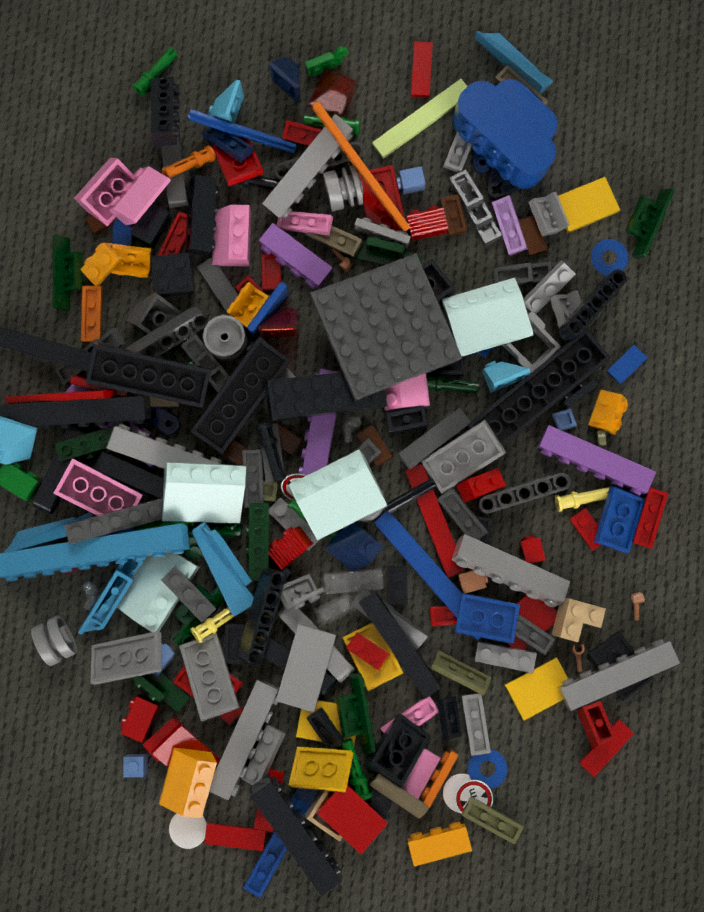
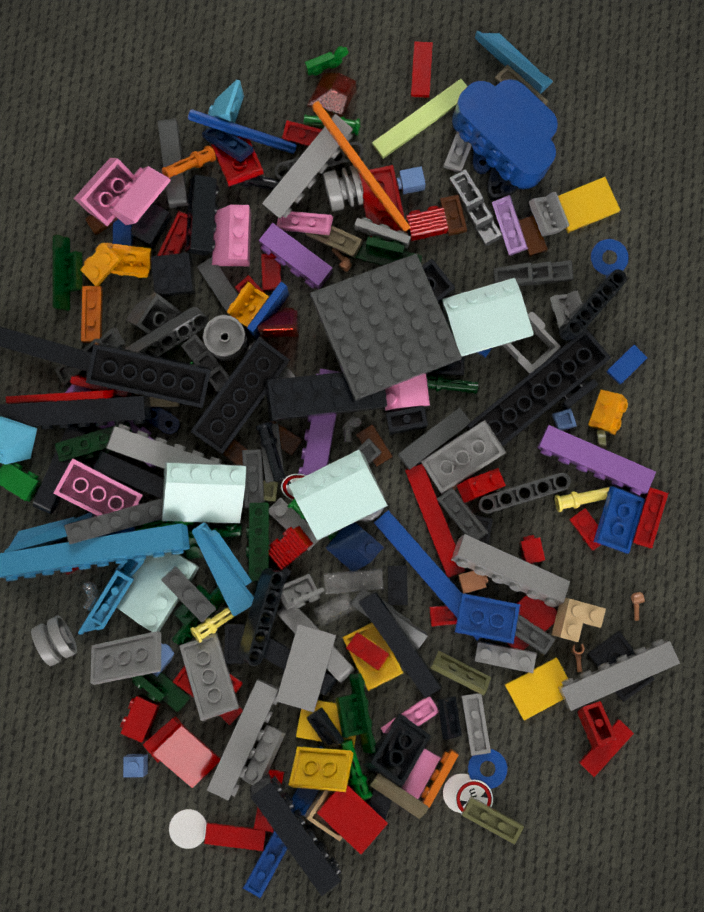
(144, 82): green pin -> none
(164, 111): black brick -> none
(188, 782): light orange slope -> none
(287, 77): dark blue slope -> none
(410, 495): black axle -> none
(439, 843): light orange brick -> none
(503, 374): medium azure slope -> none
(548, 287): light grey plate -> none
(647, 219): dark green bracket -> none

